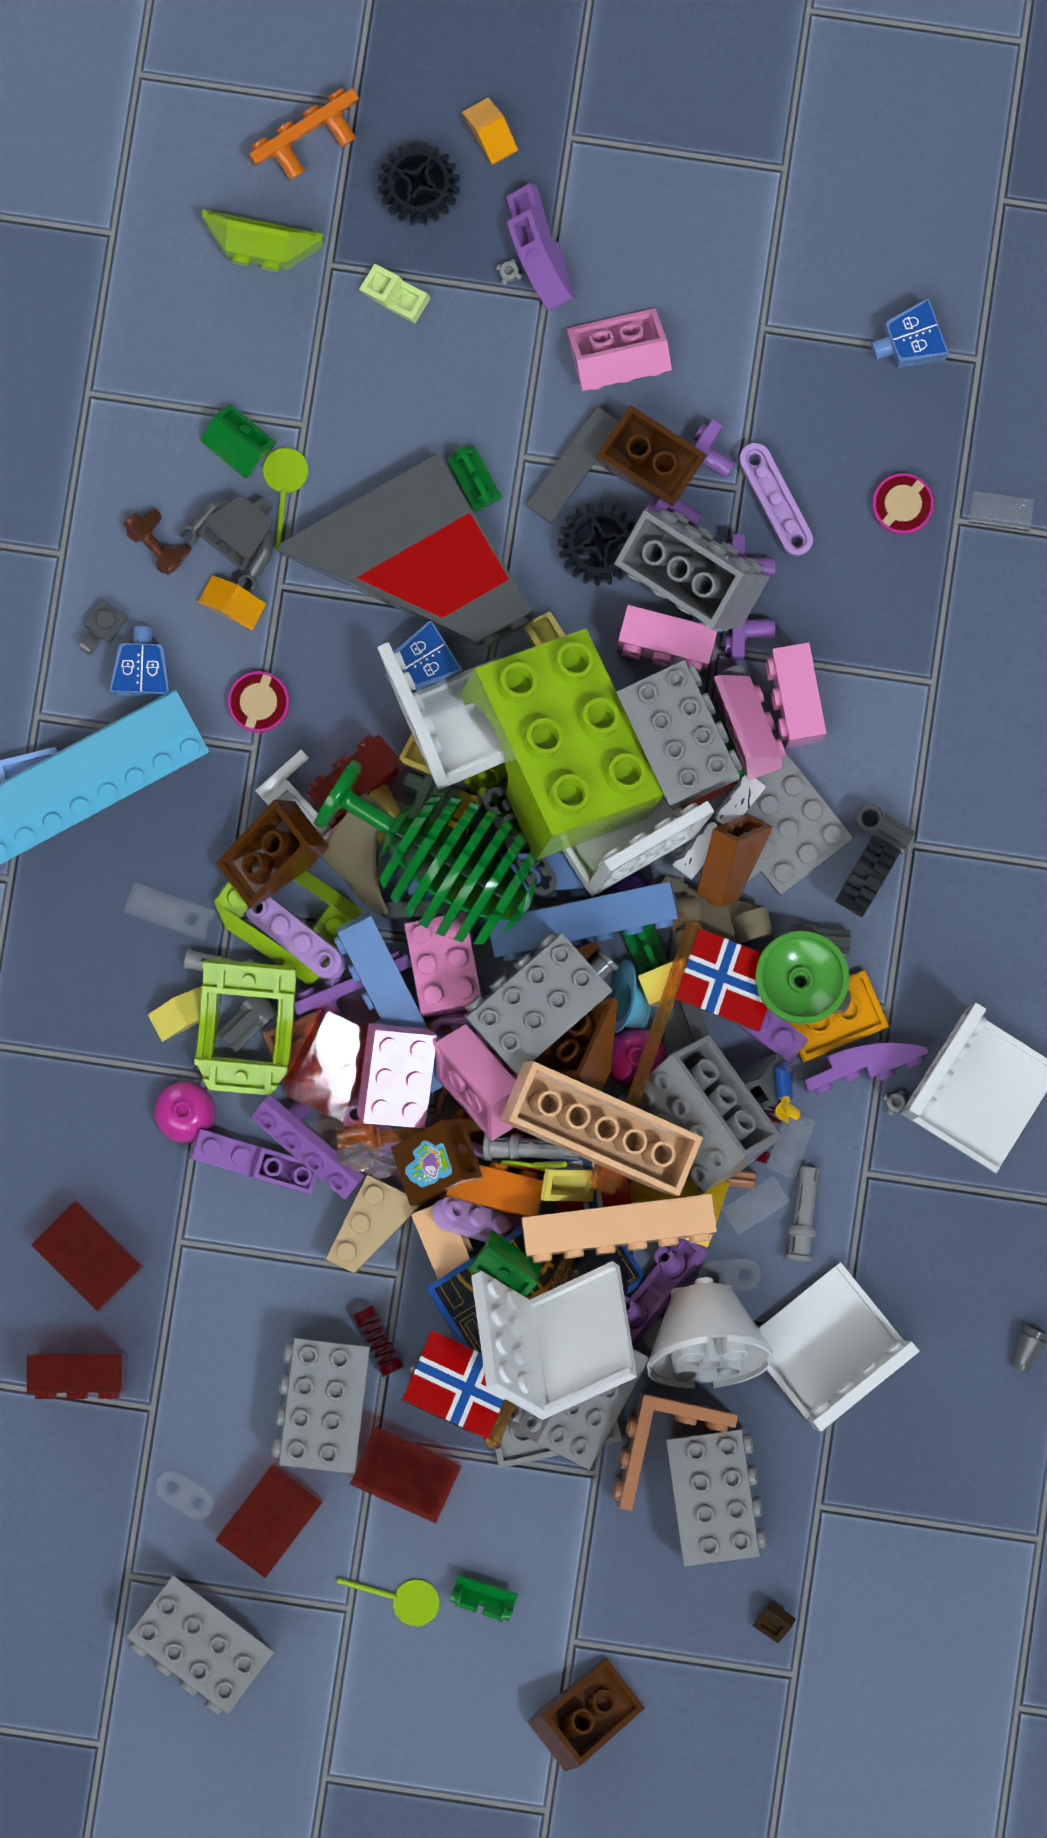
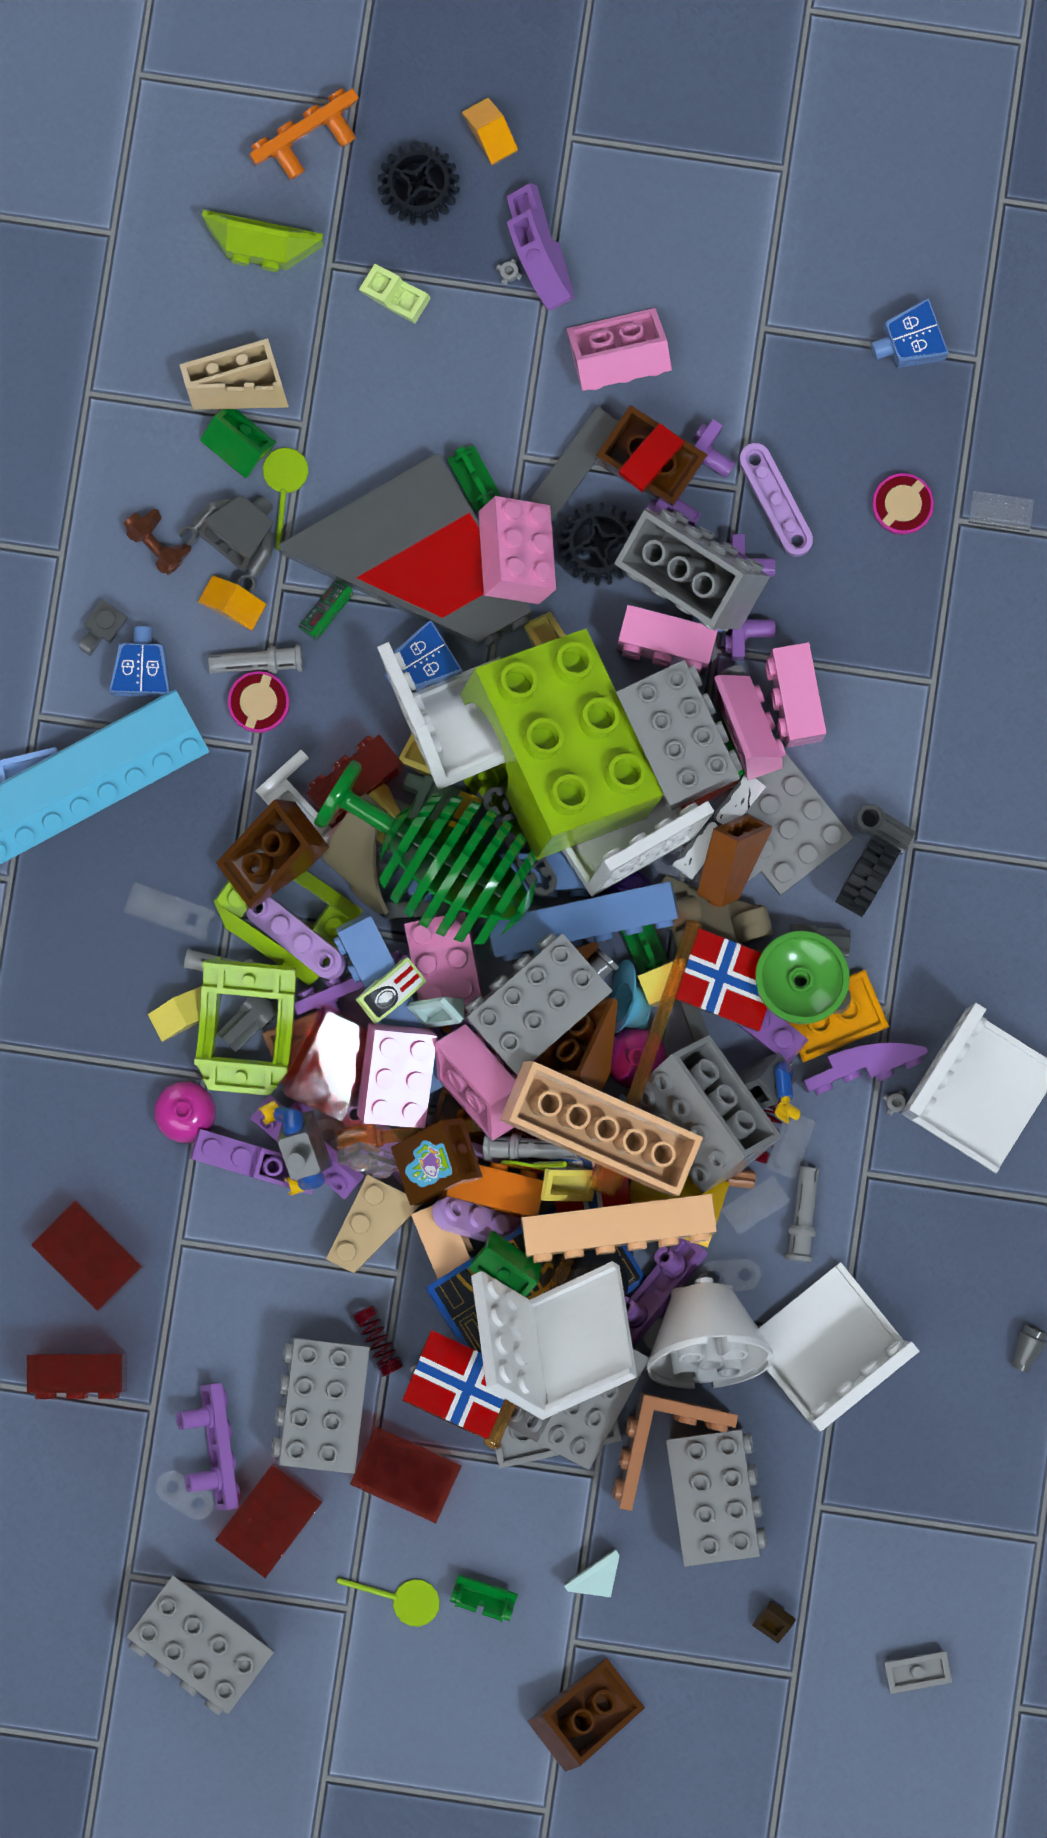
(218, 1436): none -> medium lavender plate
(235, 379): none -> tan wedge
(269, 660): none -> light grey pin
(300, 1146): none -> dark grey torso
(326, 610): none -> green slope
(391, 990): none -> slope
(438, 1011): none -> light aqua slope
(517, 550): none -> bright pink brick
(597, 1578): none -> light aqua slope
(651, 457): none -> red slope
(917, 1672): none -> light grey plate

